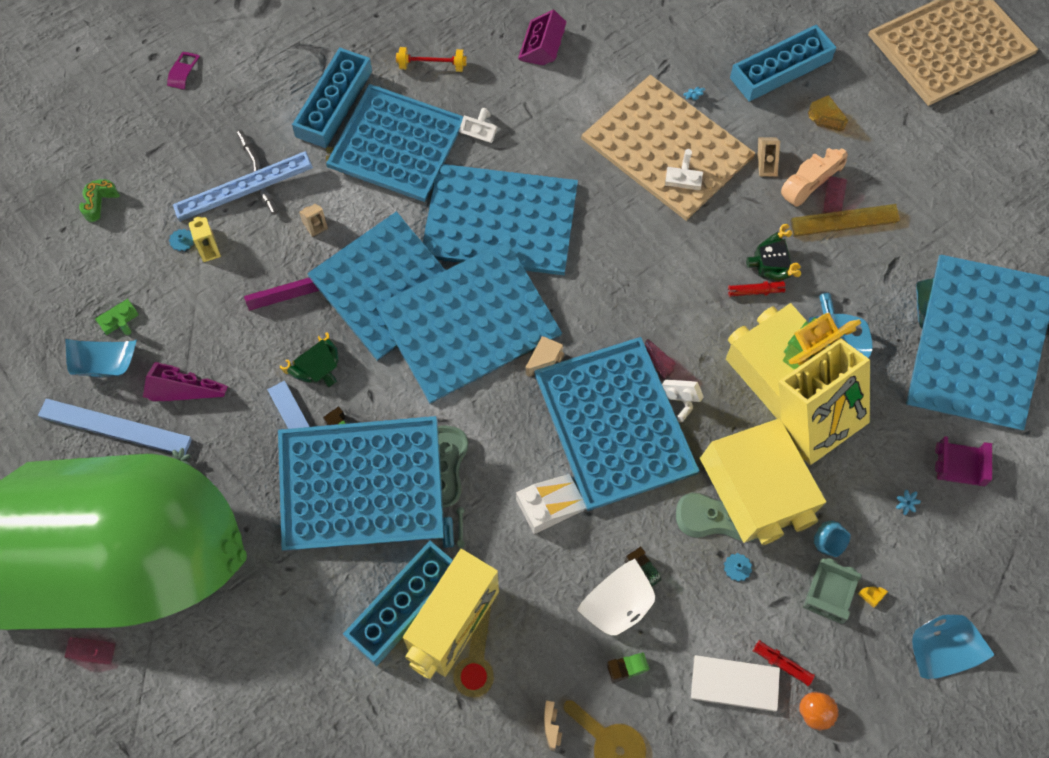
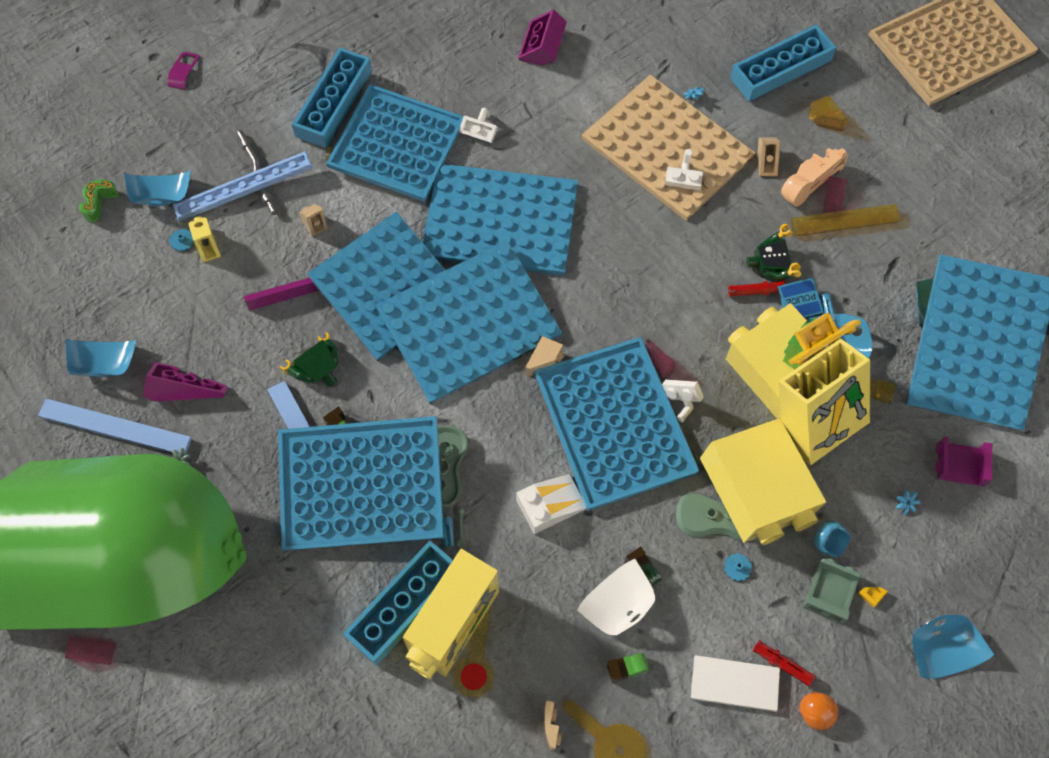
(117, 317): bright green plate -> none
(157, 189): none -> dark azure piece
(404, 58): yellow axle -> none
(802, 296): none -> piece
(882, 390): none -> clear yellow plate

